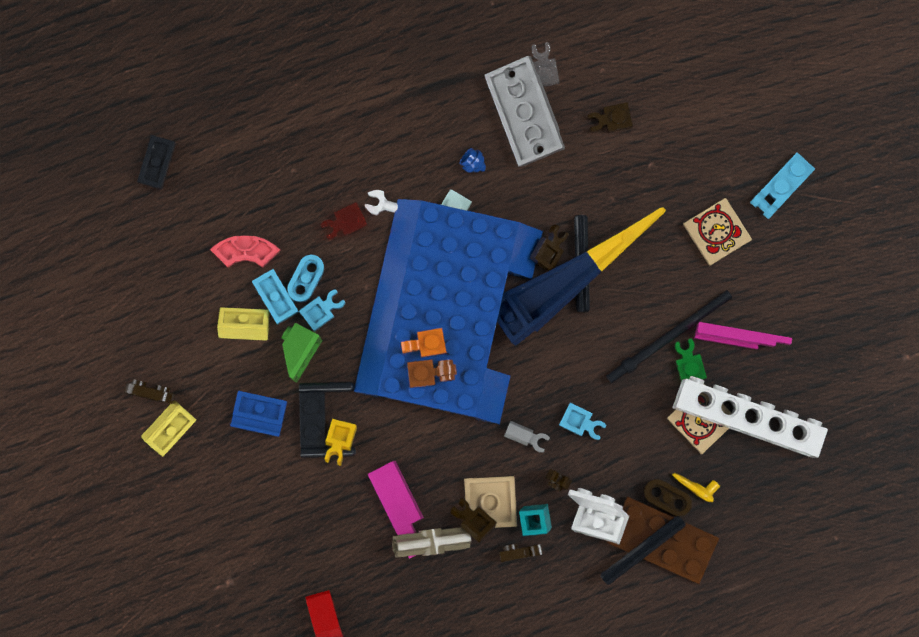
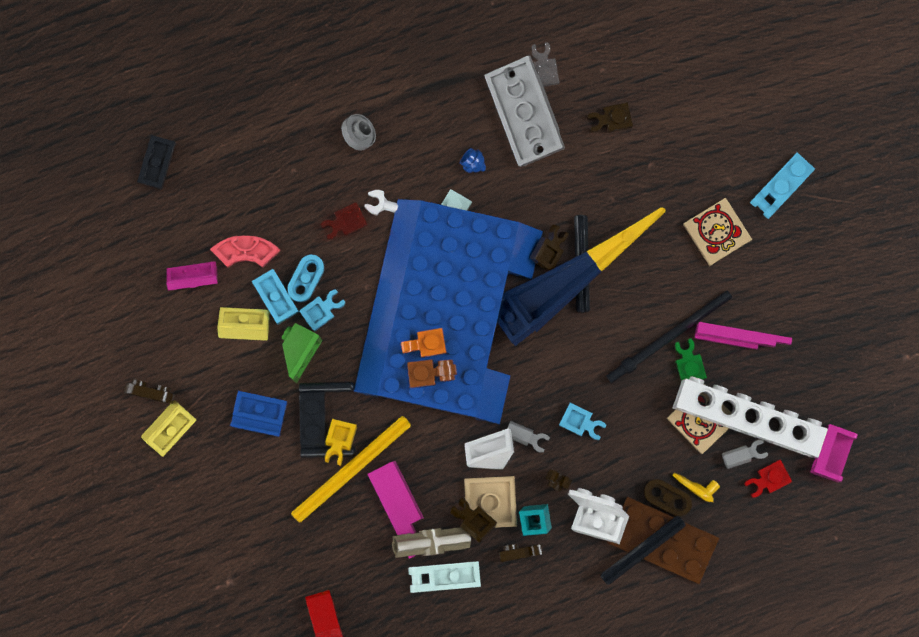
(191, 275): none -> dark pink plate
(351, 469): none -> yellow axle
(358, 132): none -> light grey plate
(445, 576): none -> light aqua plate
(490, 451): none -> white slope
(742, 455): none -> light grey bar
(771, 478): none -> red plate
(833, 453): none -> dark pink panel

